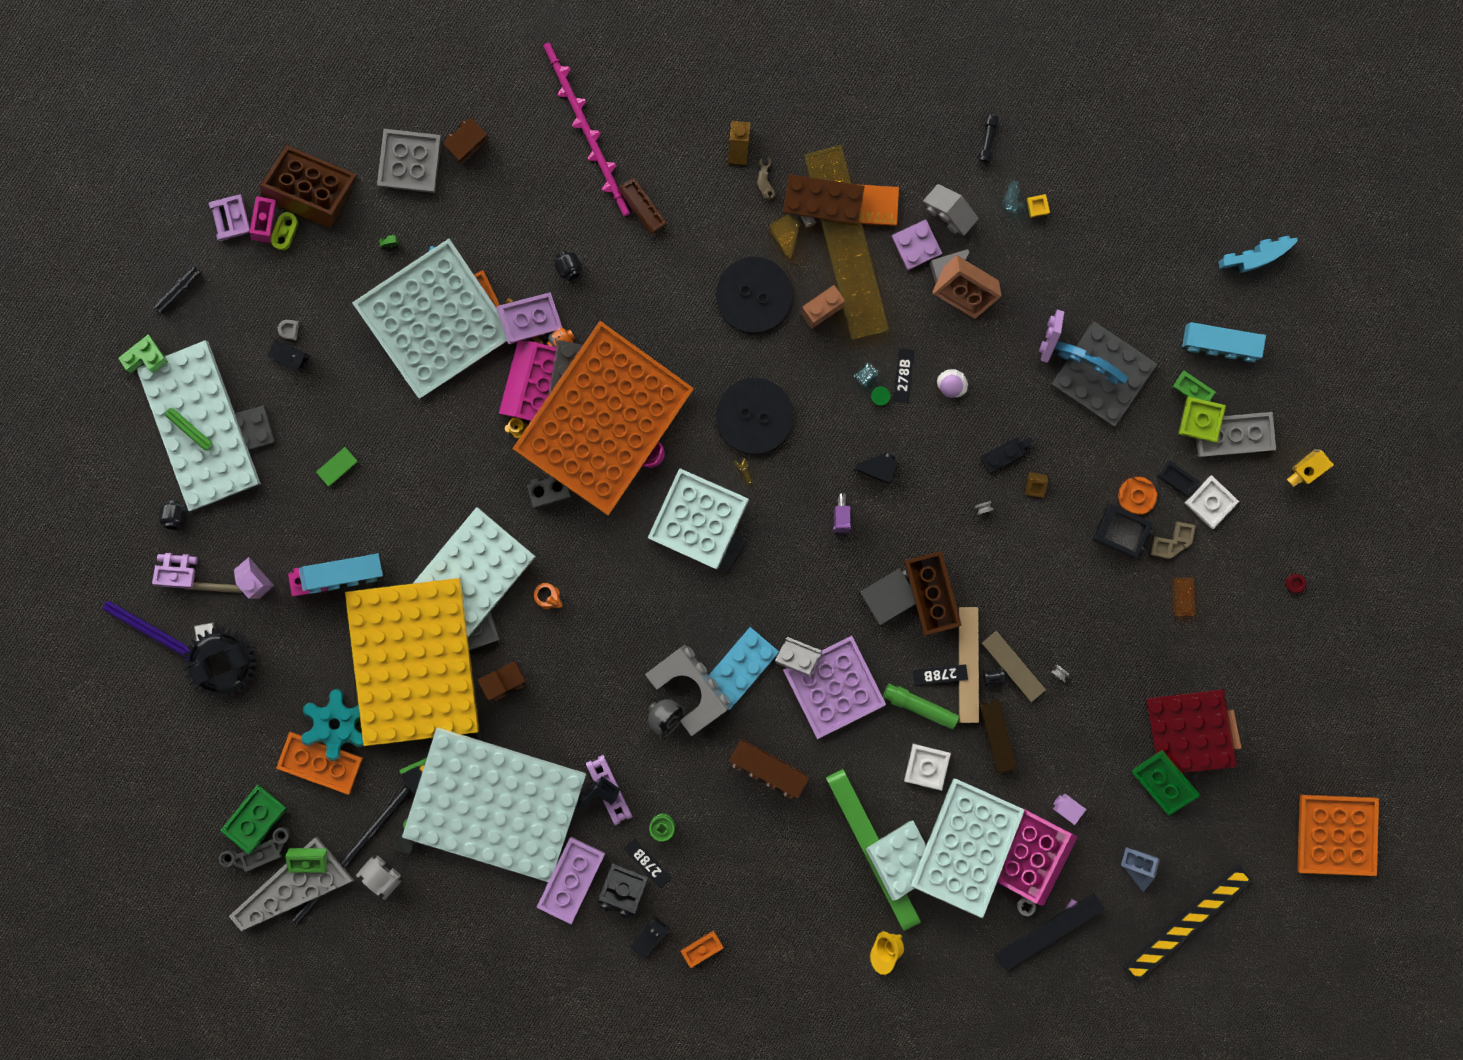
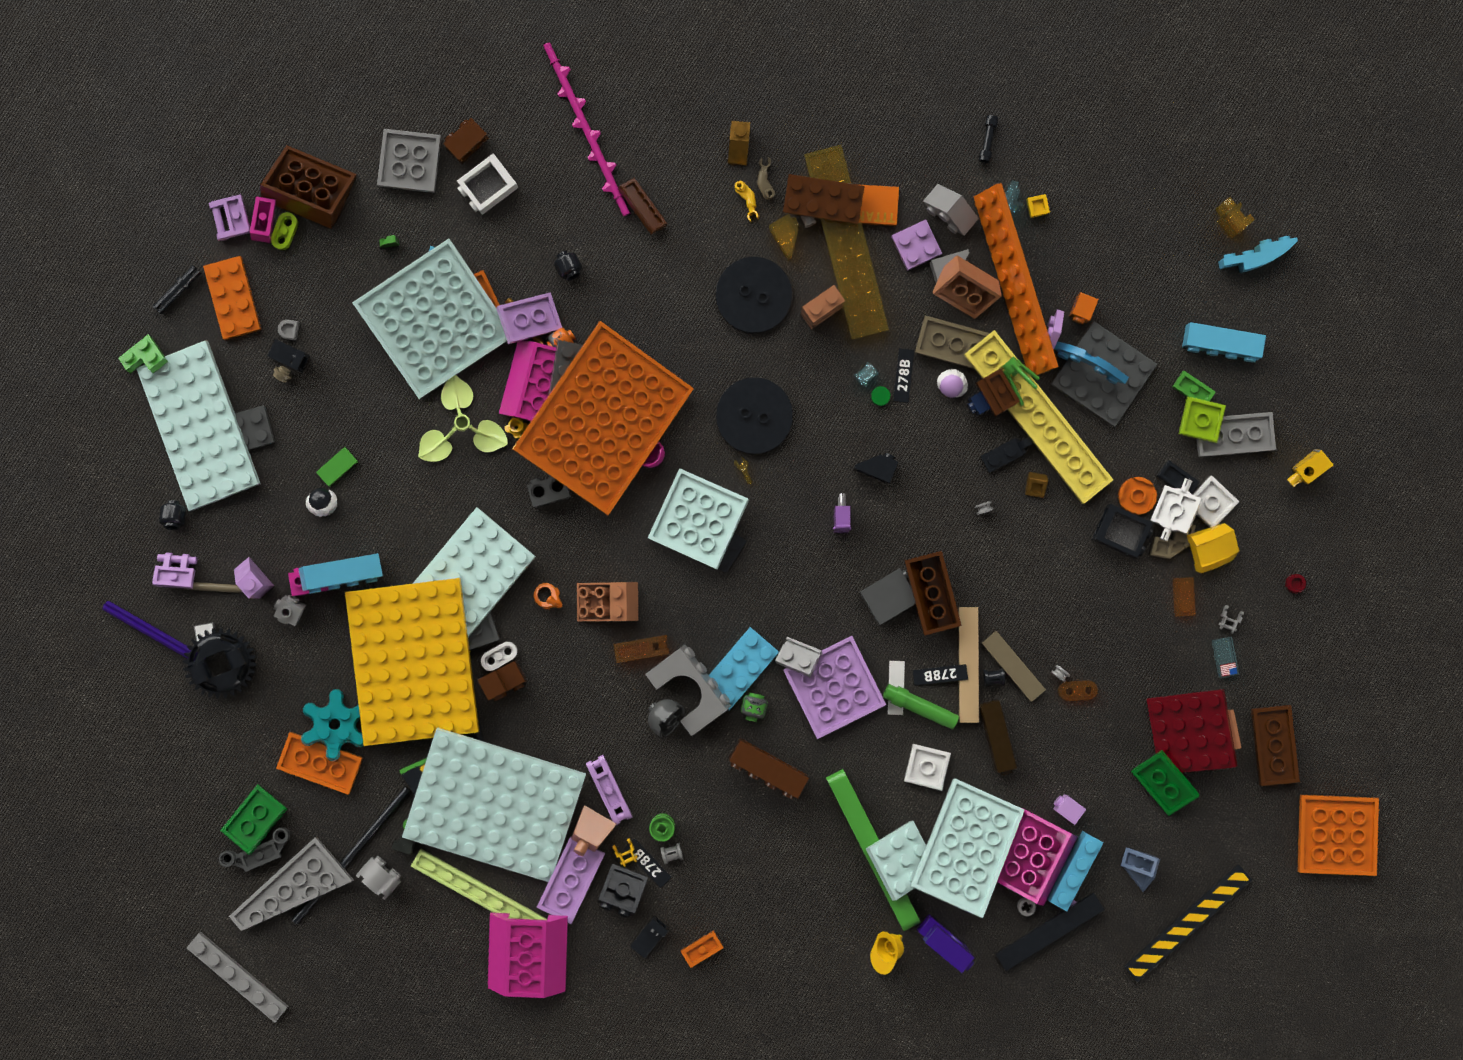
(188, 429): bright green axle -> none
(232, 297): none -> orange plate
(237, 977): none -> light grey plate
(282, 374): none -> dark tan plate
(289, 610): none -> light grey brick
(307, 860): bright green slope -> none
(321, 502): none -> hair
(471, 887): none -> yellowish green tile
(485, 186): none -> window
(487, 438): none -> yellowish green plant
(499, 655): none -> white plate
(527, 956): none -> dark pink slope
(591, 831): none -> nougat torso
(603, 788): black bracket -> none
(607, 601): none -> nougat slope
(624, 862): none -> yellow piece
(640, 649): none -> clear orange plate
(665, 851): none -> light grey bush
(749, 196): none -> yellow arm
(754, 706): none -> head
(896, 678): none -> white sticker
(946, 944): none -> dark purple arch
(947, 341): none -> dark tan plate
(978, 404): none -> dark blue brick
(997, 392): none -> reddish brown plate
(1014, 367): none -> bright green plant
(1015, 280): none -> orange plate
(1044, 423): none -> light yellow plate
(1074, 870): none -> medium azure brick
(1078, 690): none -> clear orange plate
(1083, 308): none -> orange brick
(1176, 509): none -> white plate
(1213, 547): none -> yellow slope
(1225, 657): none -> clear light blue tile
(1232, 219): none -> clear yellow hips
(1235, 622): none -> light grey piece
(1275, 745): none -> reddish brown plate

